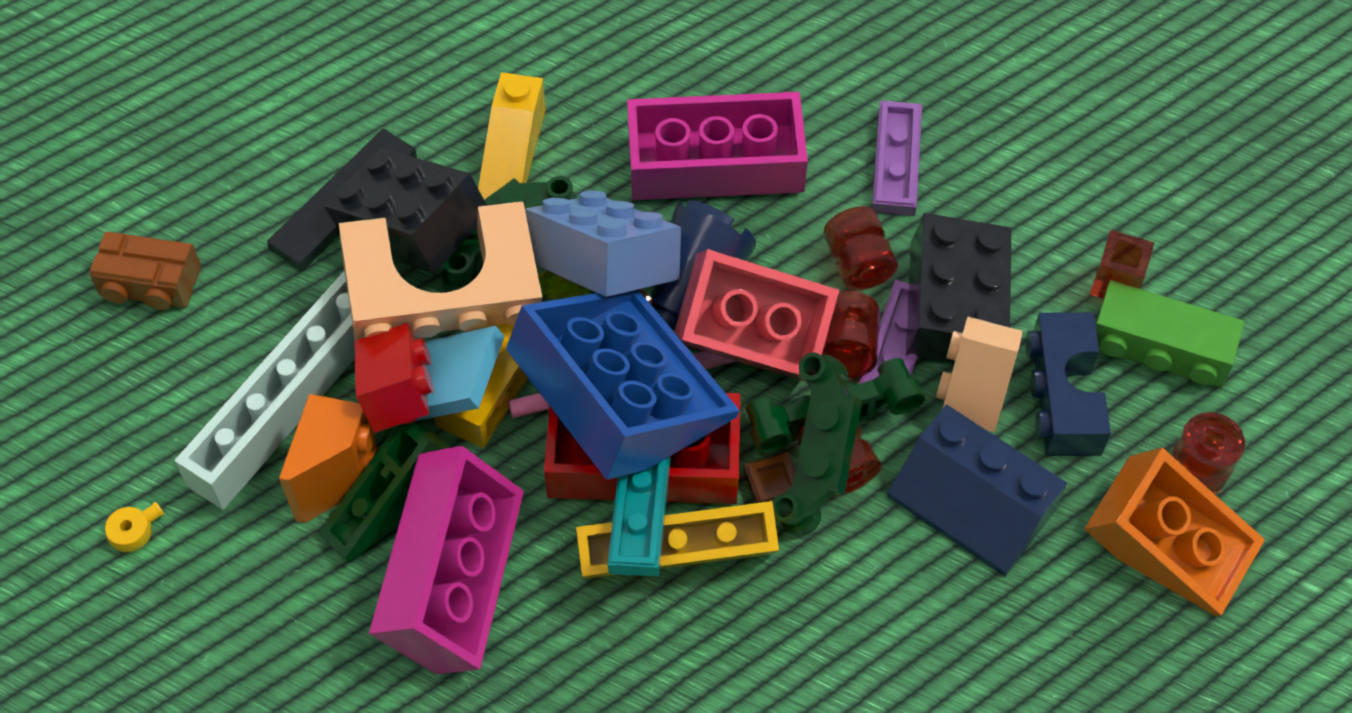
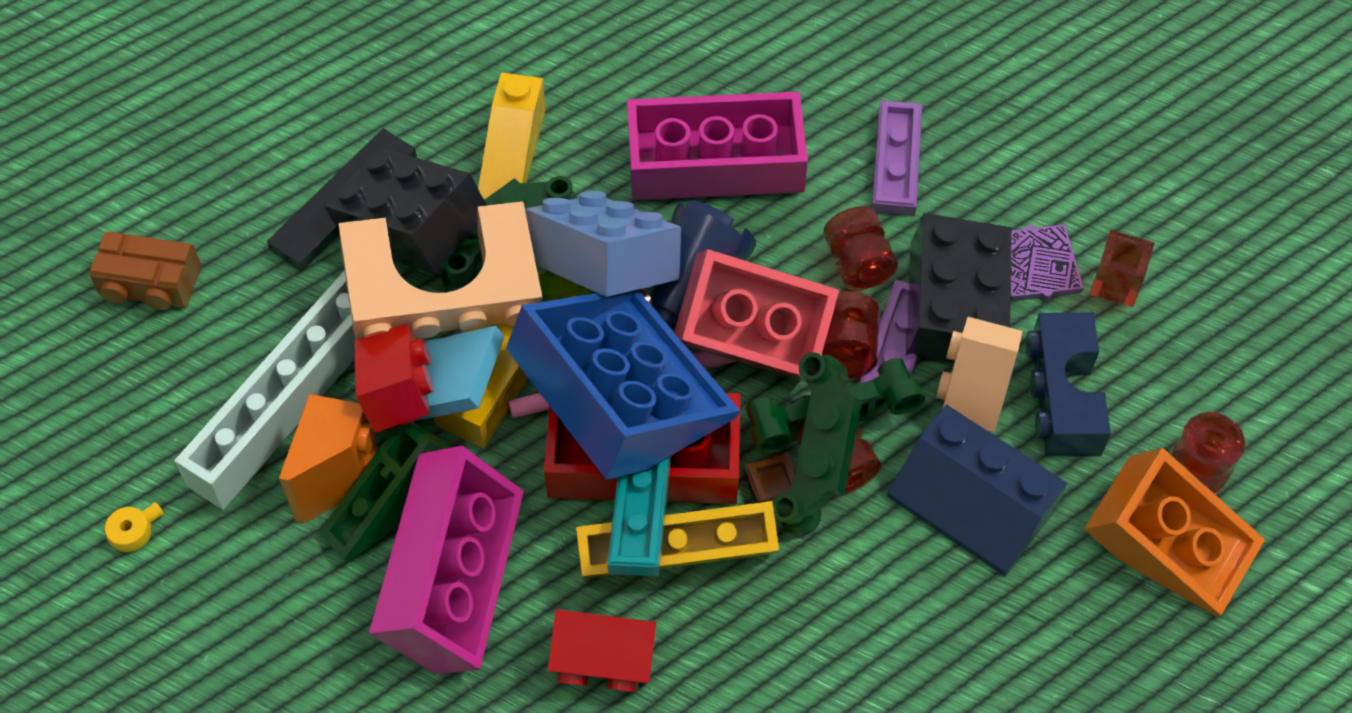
(601, 648): none -> red brick
(1043, 264): none -> medium lavender piece
(1167, 334): bright green brick -> none

